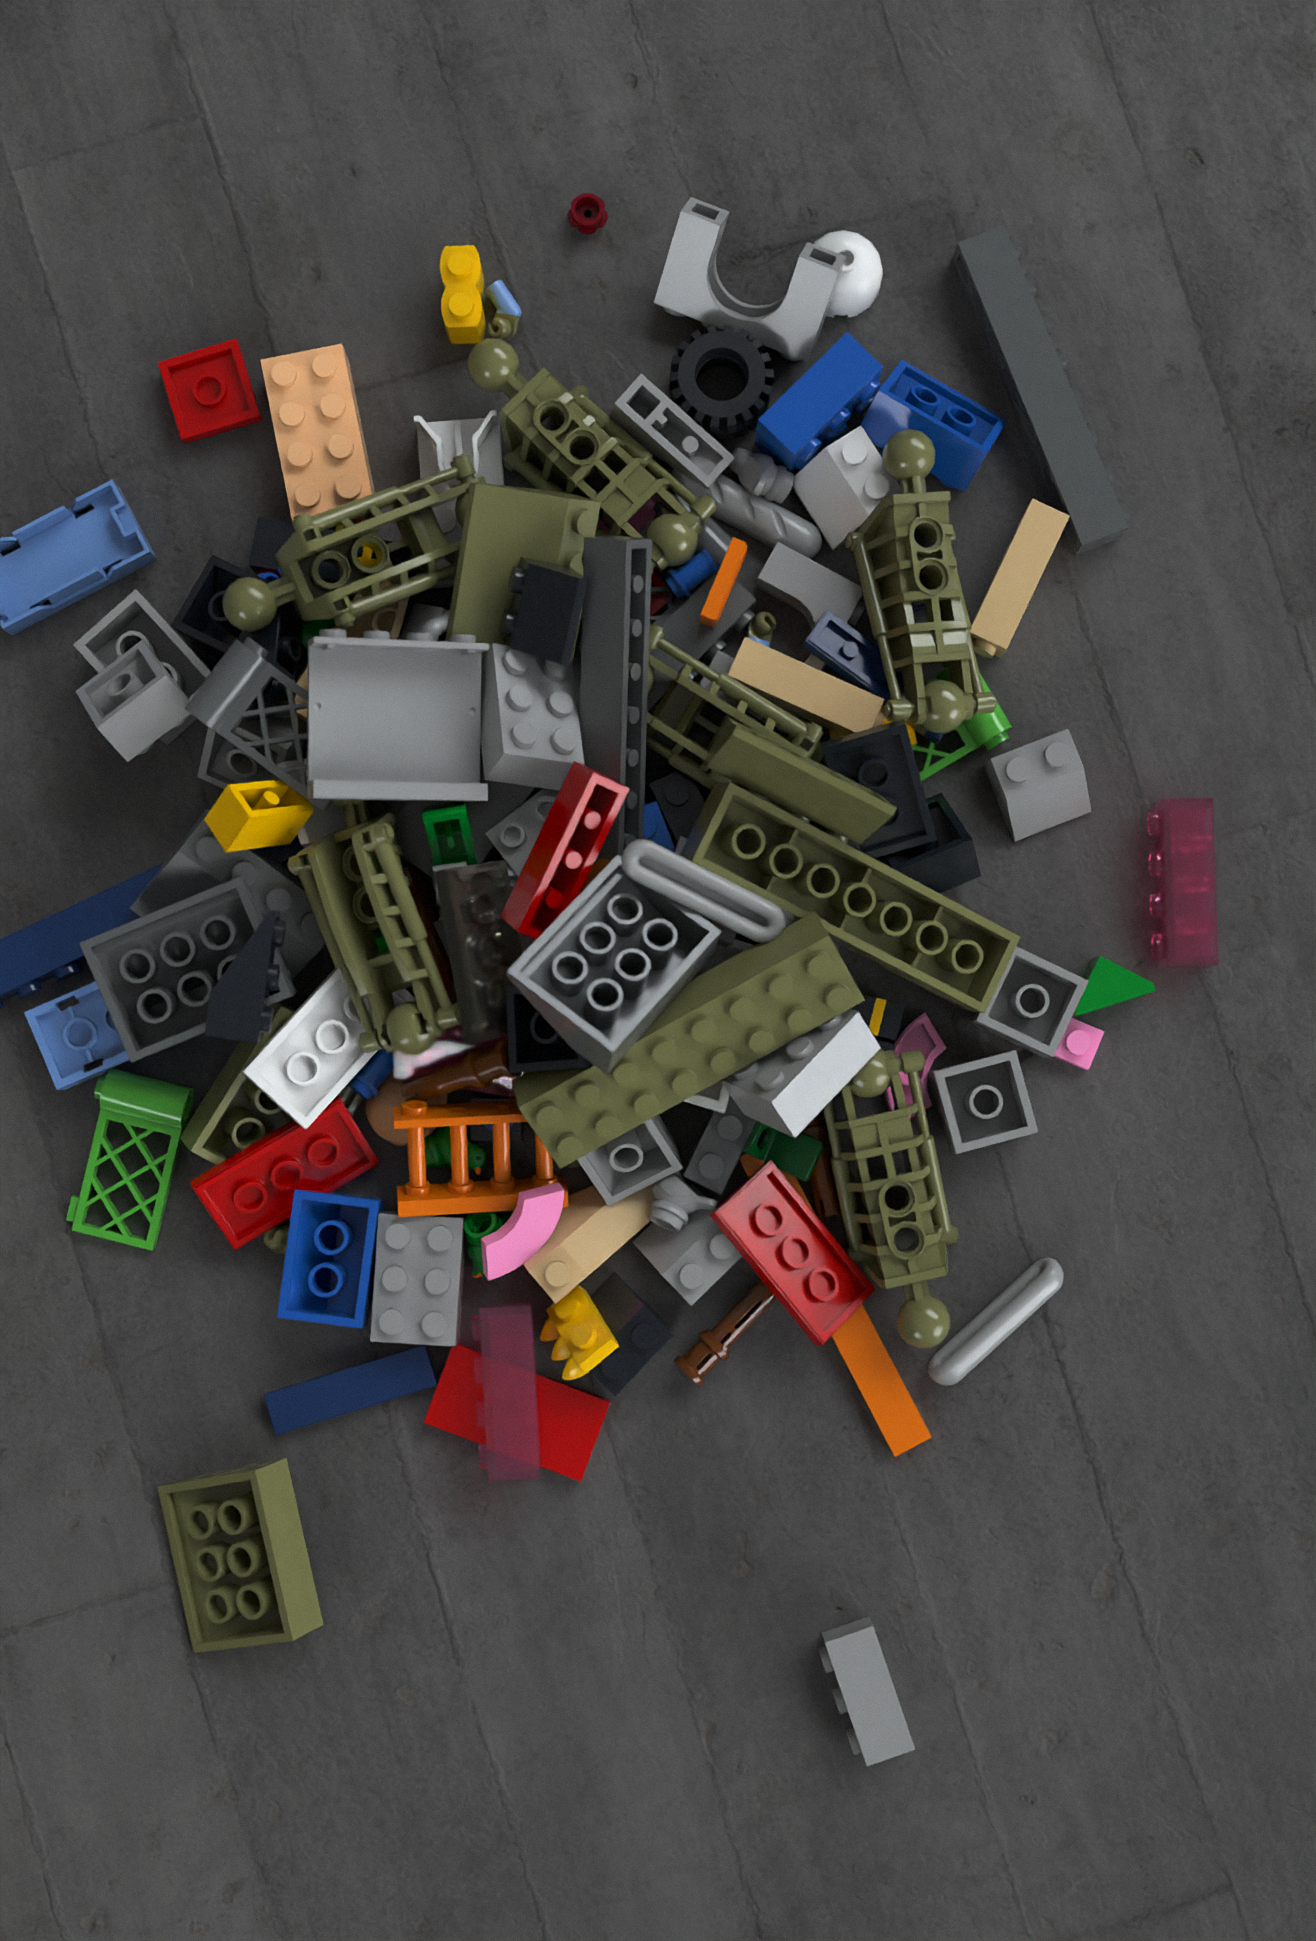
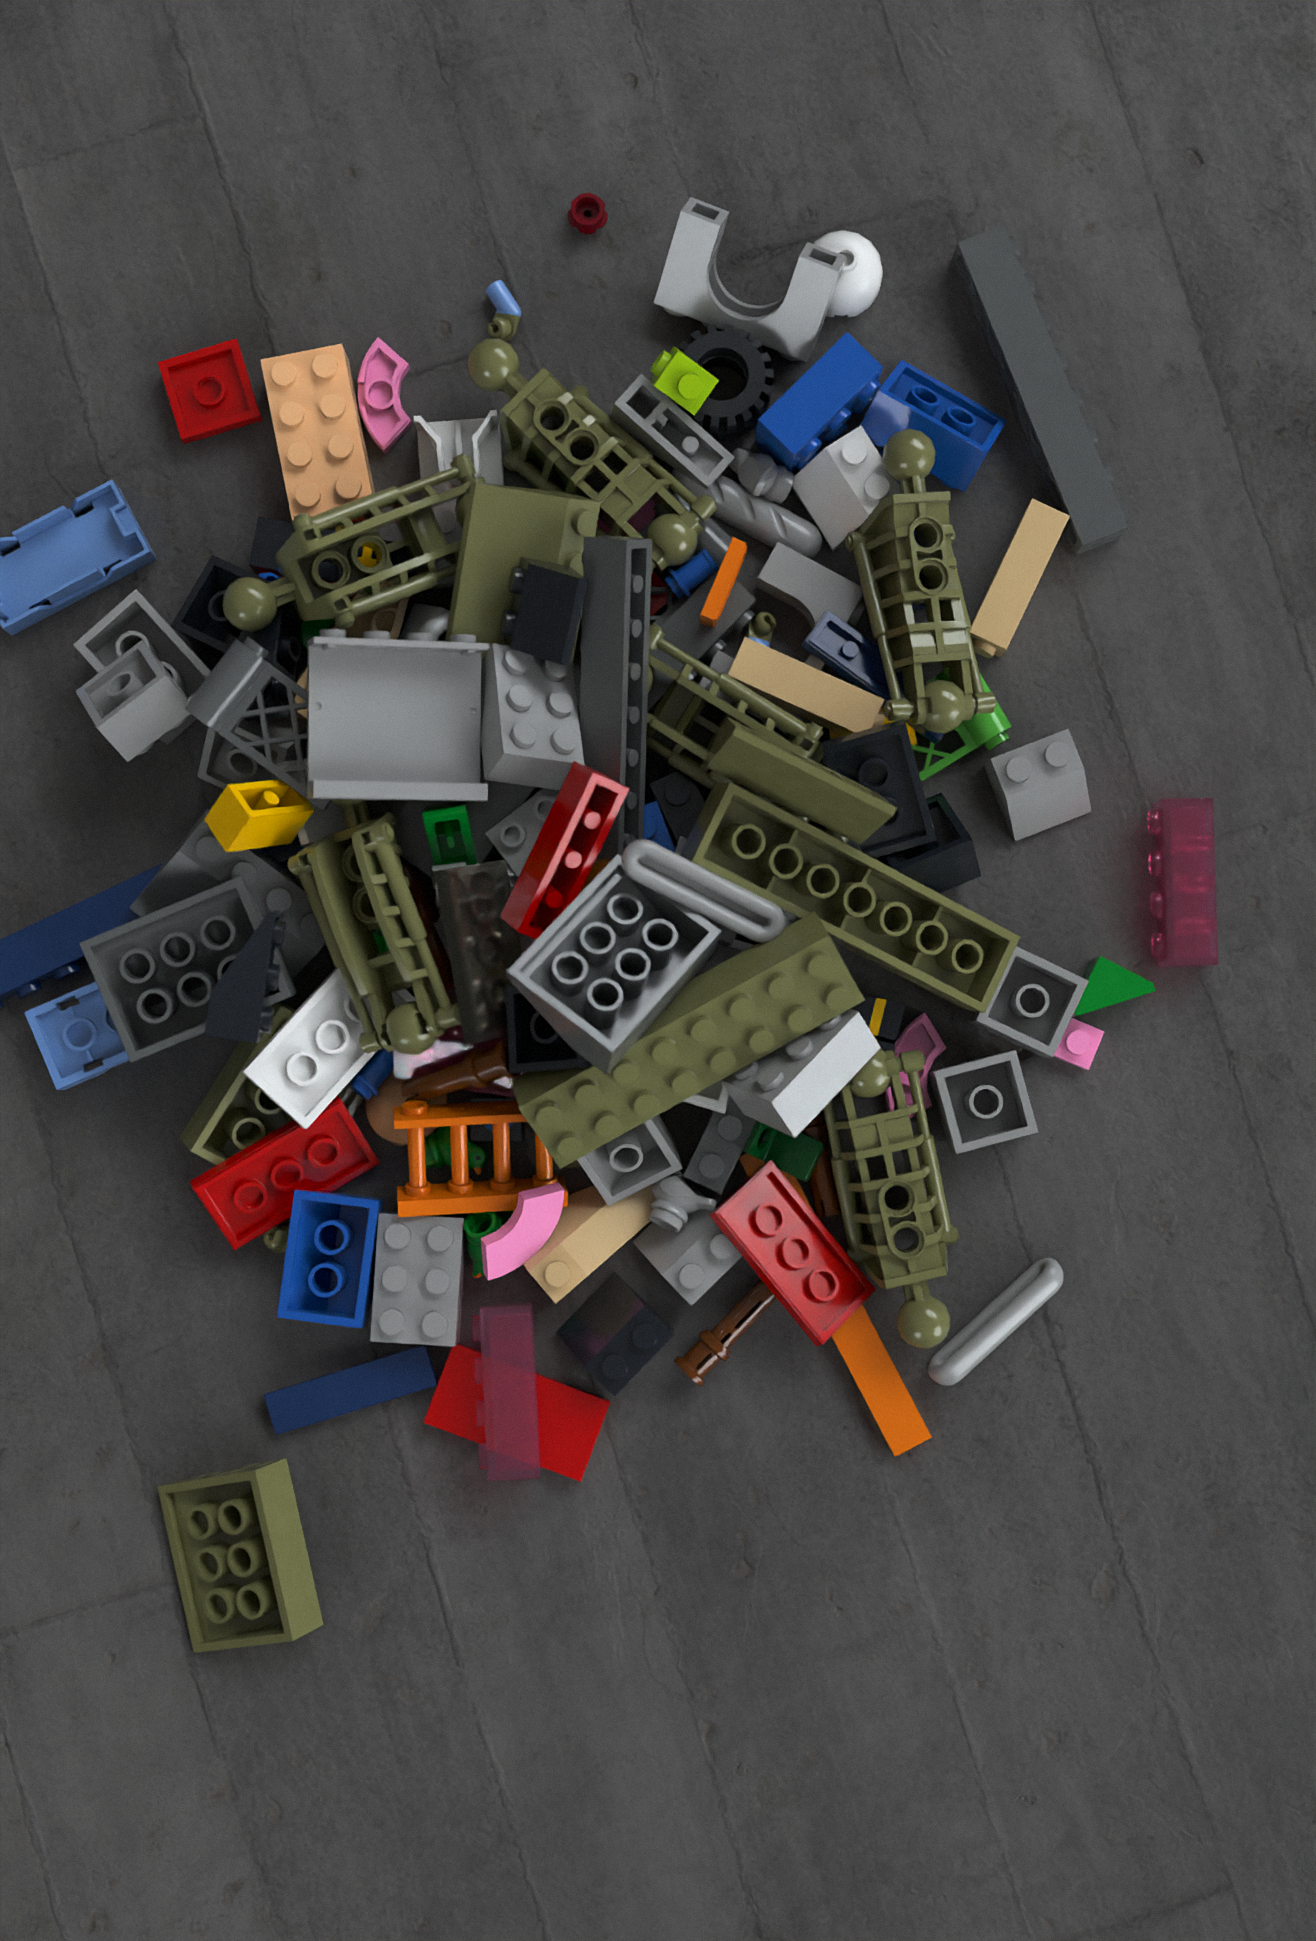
(141, 1104): bright green piece -> none
(380, 395): none -> bright pink tile
(462, 295): yellow brick -> none
(579, 1333): yellow plate -> none
(682, 379): none -> lime bracket
(865, 1692): light grey brick -> none

